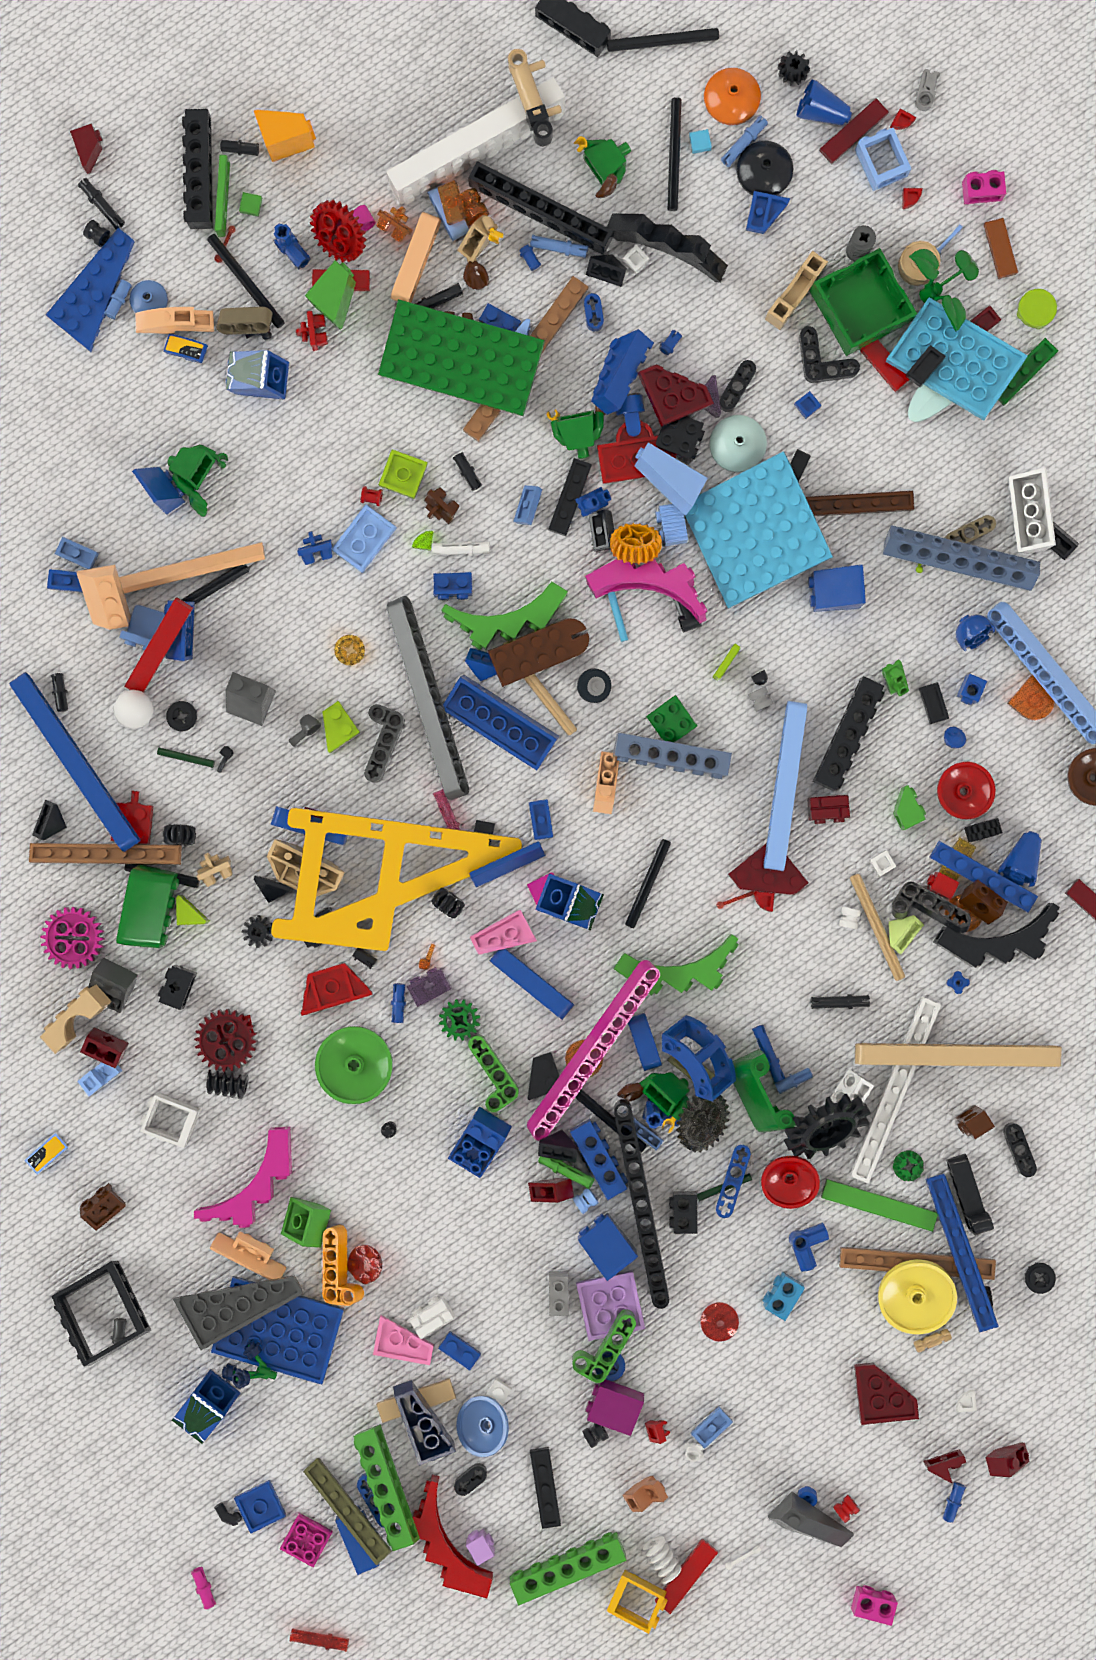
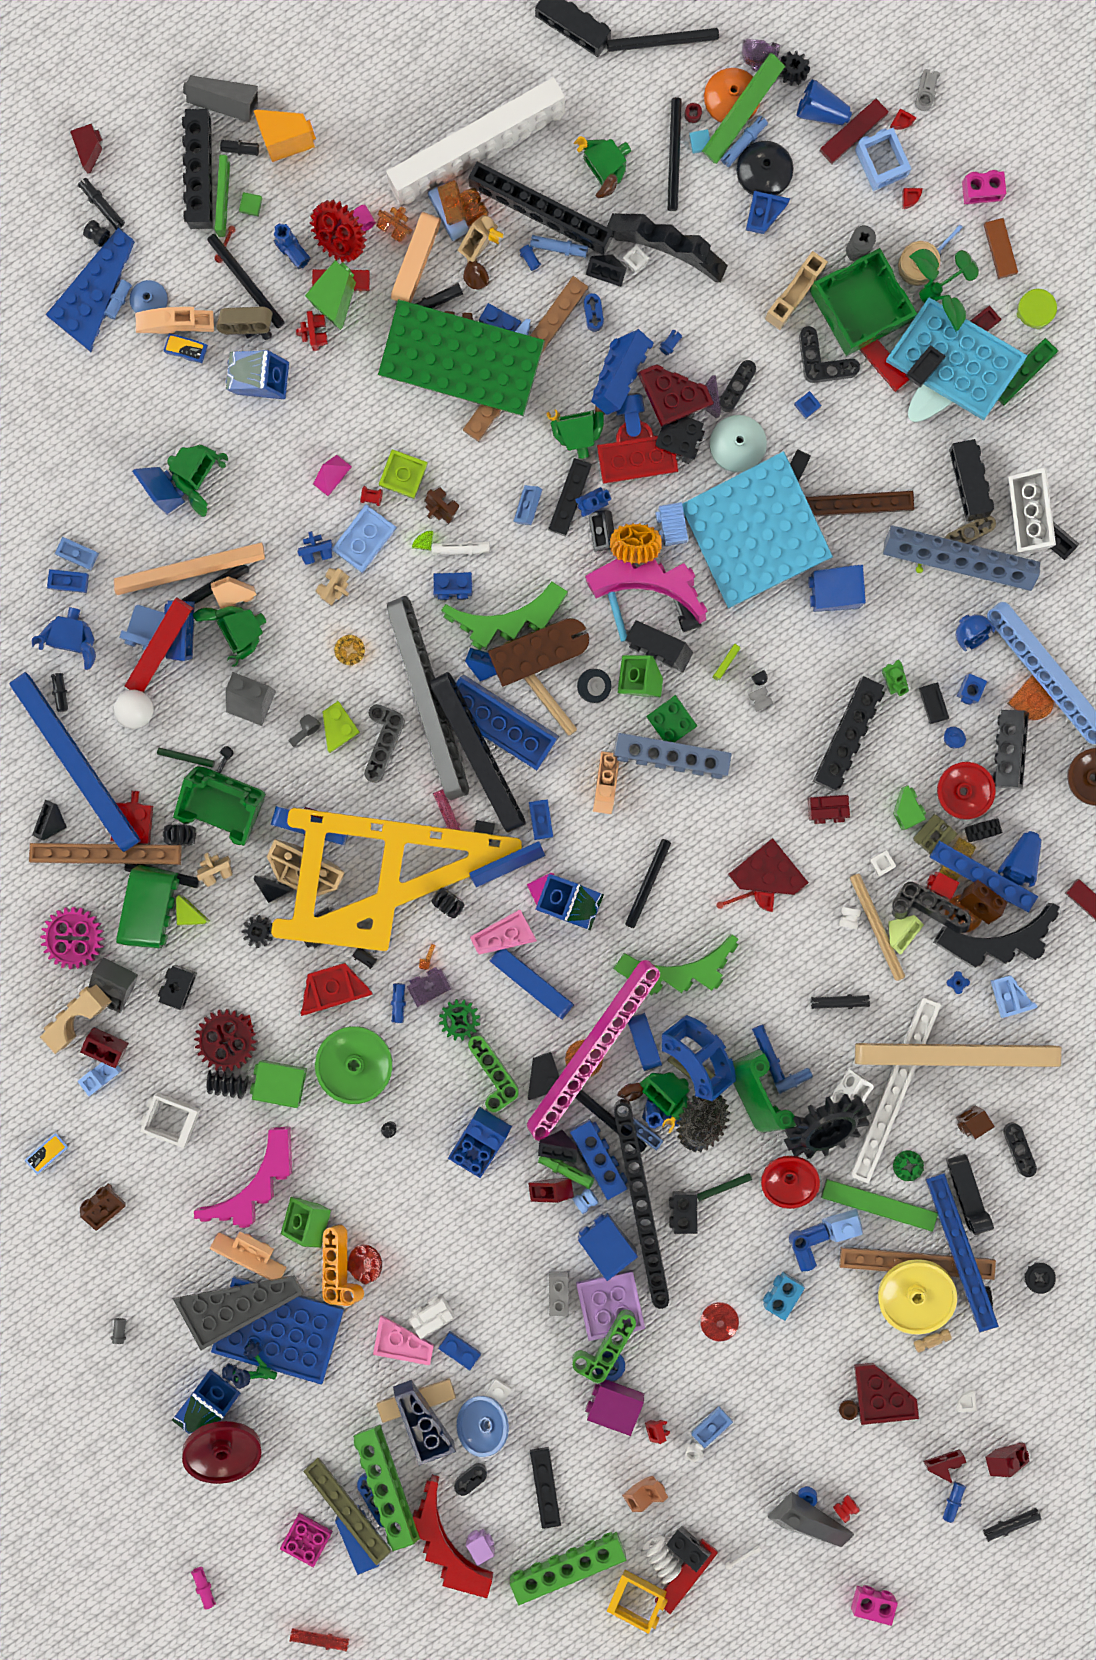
(69, 635): none -> blue torso
(104, 597): light nougat slope -> none
(128, 1298): black window -> none
(173, 712): black gear -> none
(219, 802): none -> green windscreen
(221, 1452): none -> dark red dish
(222, 96): none -> dark grey slope
(228, 1518): black arm -> none
(231, 591): none -> light nougat slope
(238, 627): none -> green torso
(260, 1506): blue tile -> none
(278, 1083): none -> bright green brick
(331, 474): none -> dark pink slope
(335, 587): none -> tan hips
(467, 471): black pin -> none
(477, 752): none -> black beam
(536, 112): tan piece -> none
(595, 1434): black wheel -> none
(640, 676): none -> bright green slope
(660, 645): none -> black wedge
(670, 476): light blue slope -> none
(688, 1549): none -> black brick
(693, 106): none -> dark red bush
(730, 1180): blue beam -> none
(743, 108): none -> bright green tile
(756, 51): none -> clear purple cylinder
(785, 786): light blue beam -> none
(843, 1225): none -> light blue torso
(848, 1409): none -> reddish brown plate
(934, 824): none -> olive piece
(971, 480): none -> black brick
(1010, 997): none -> light blue wing
(1012, 1524): none -> black pin
(1015, 778): none -> black brick

